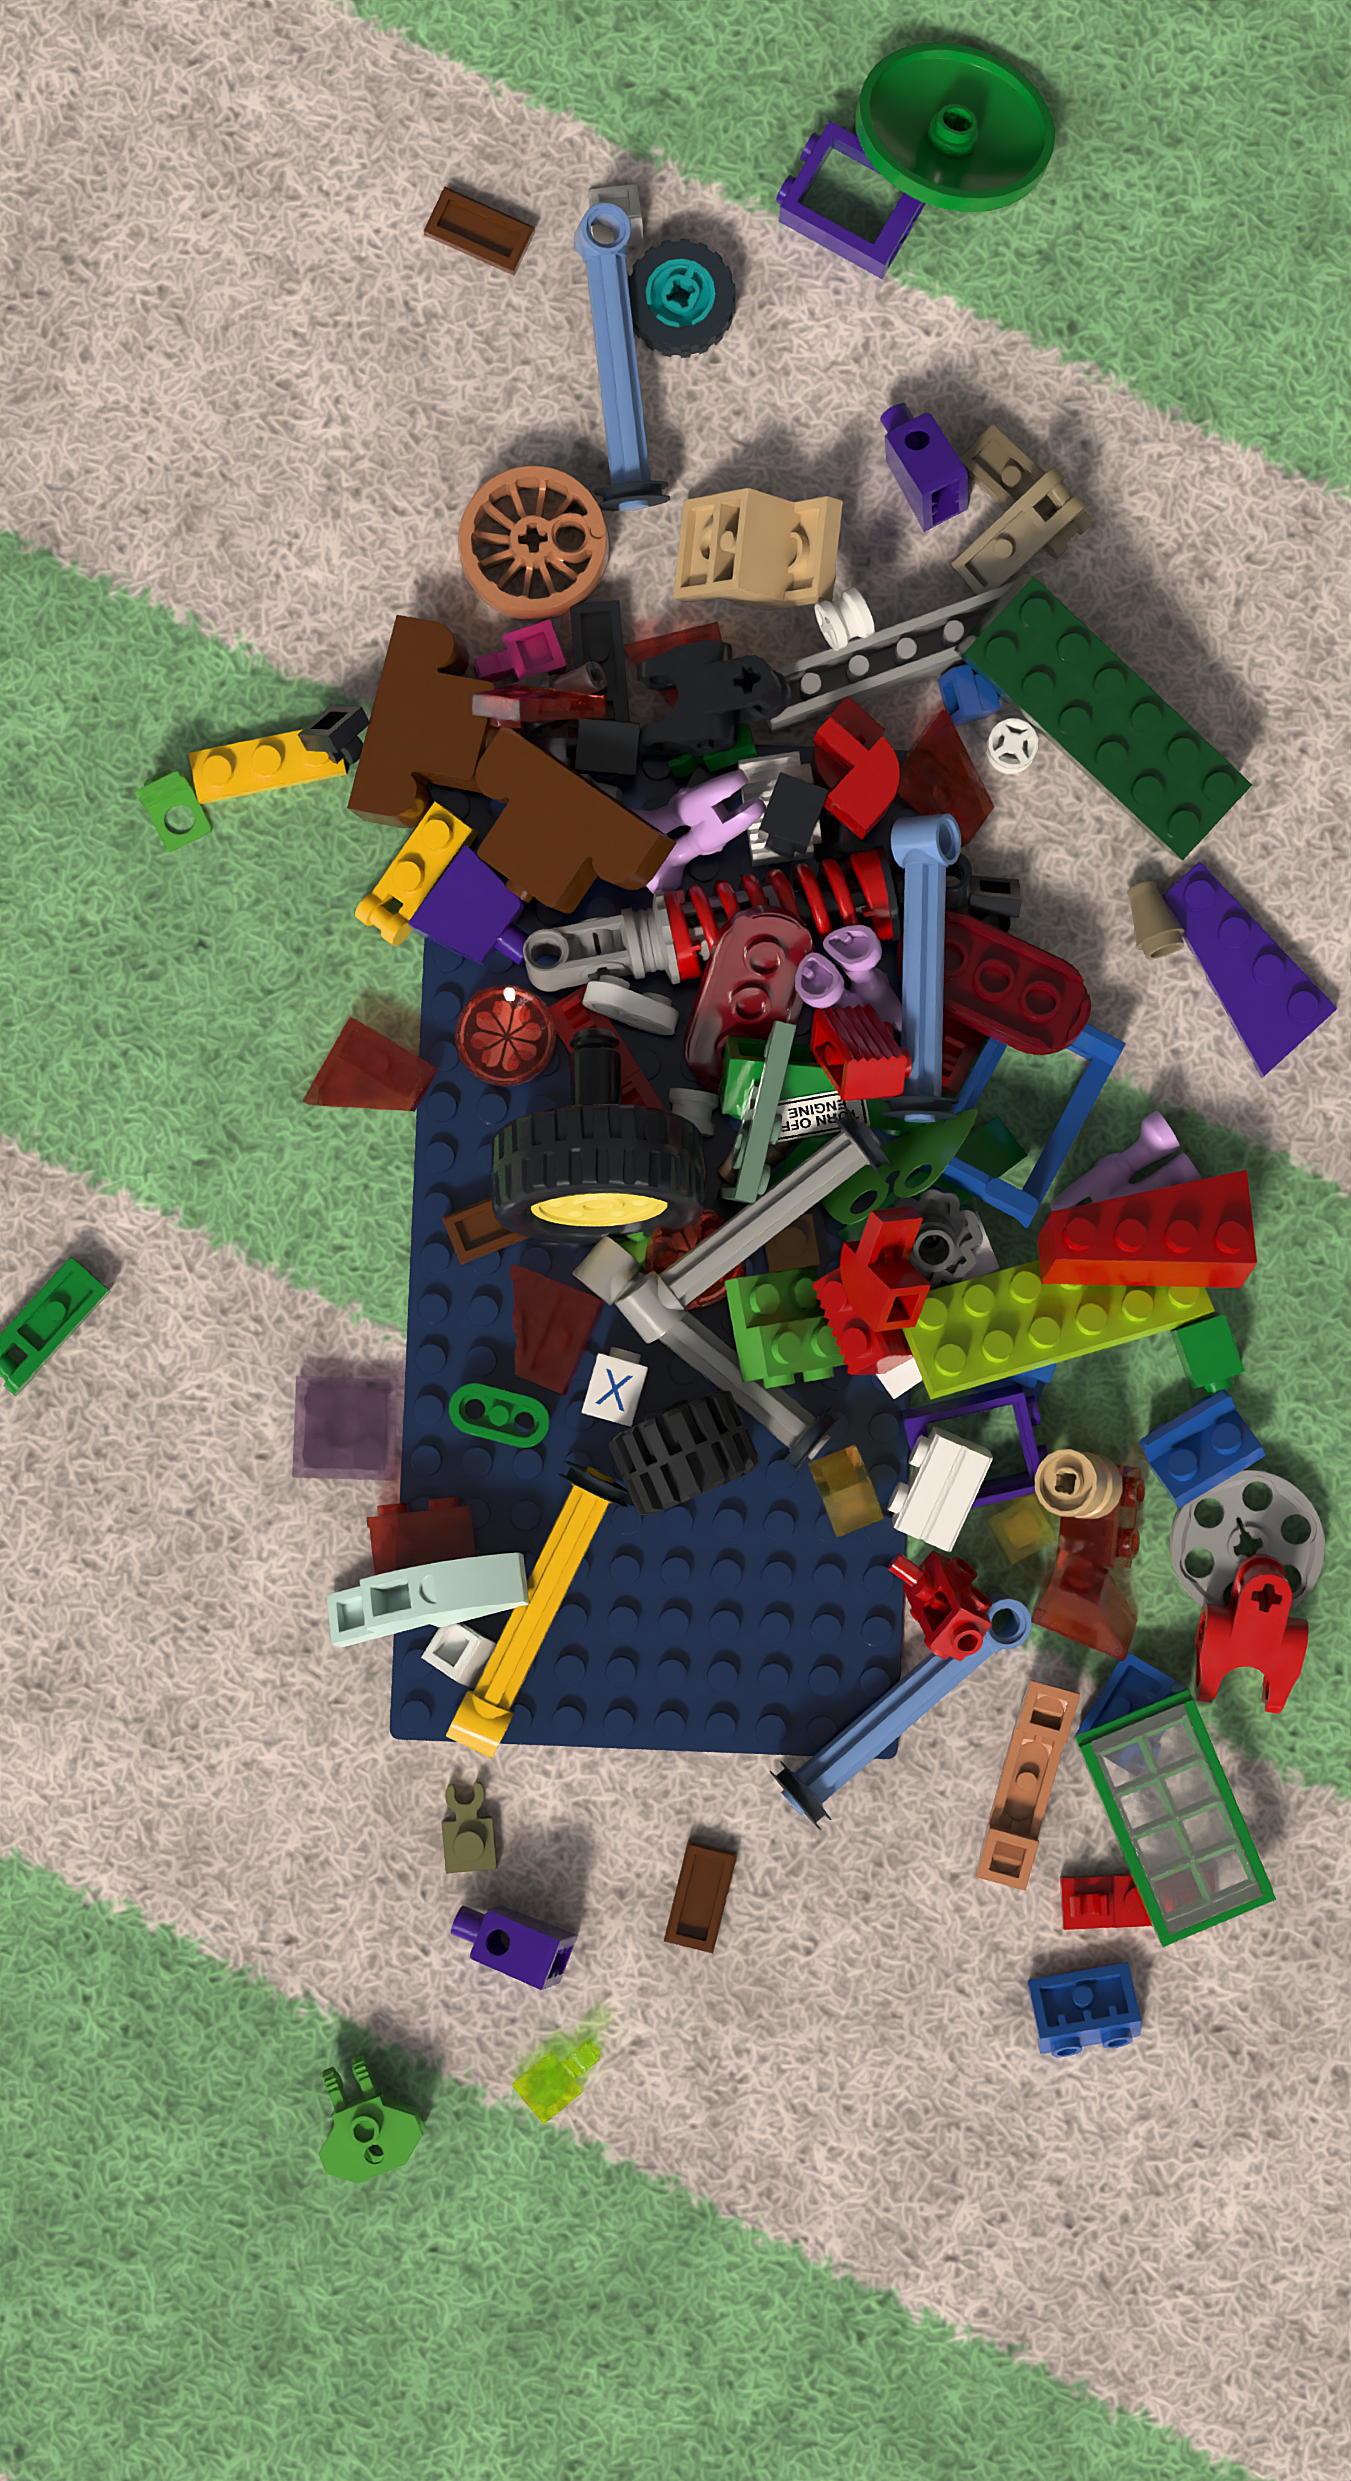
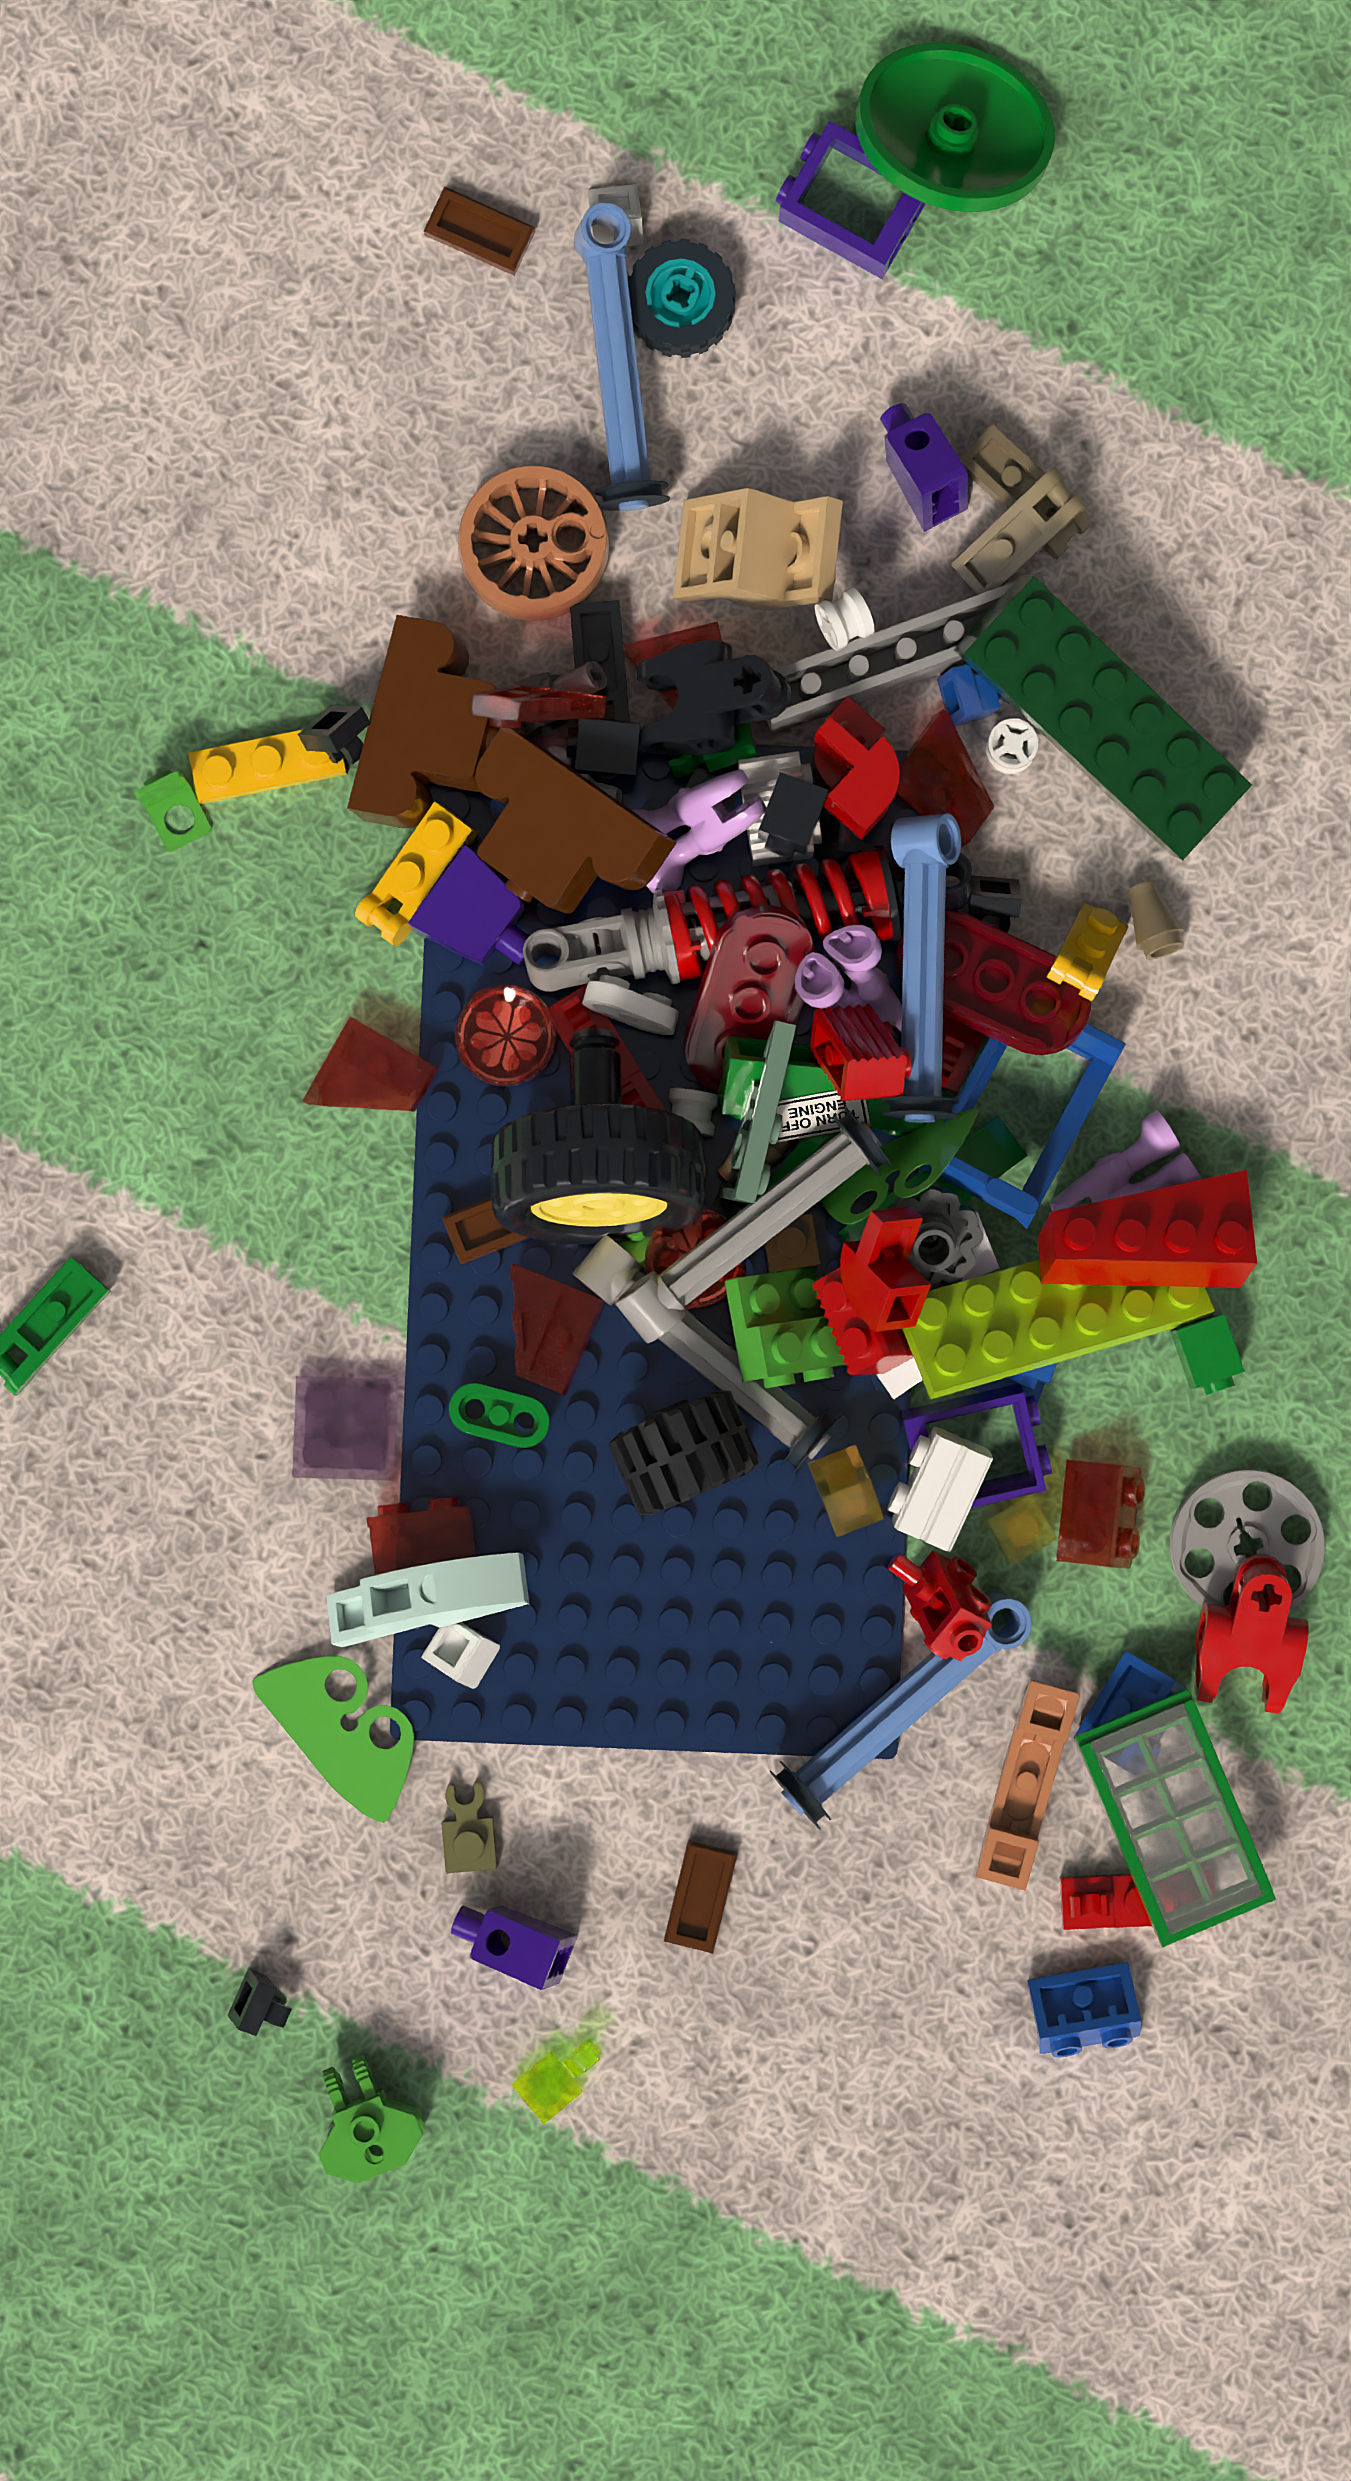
(257, 2003): none -> black tile
(346, 1759): none -> bright green piece
(487, 1709): yellow piece -> none
(525, 654): dark pink plate -> none
(615, 1387): white brick -> none
(1078, 1484): tan wheel -> none
(1085, 1606): clear red slope -> none
(1088, 950): none -> yellow plate
(1200, 1448): blue bracket -> none
(1254, 979): dark purple wing -> none

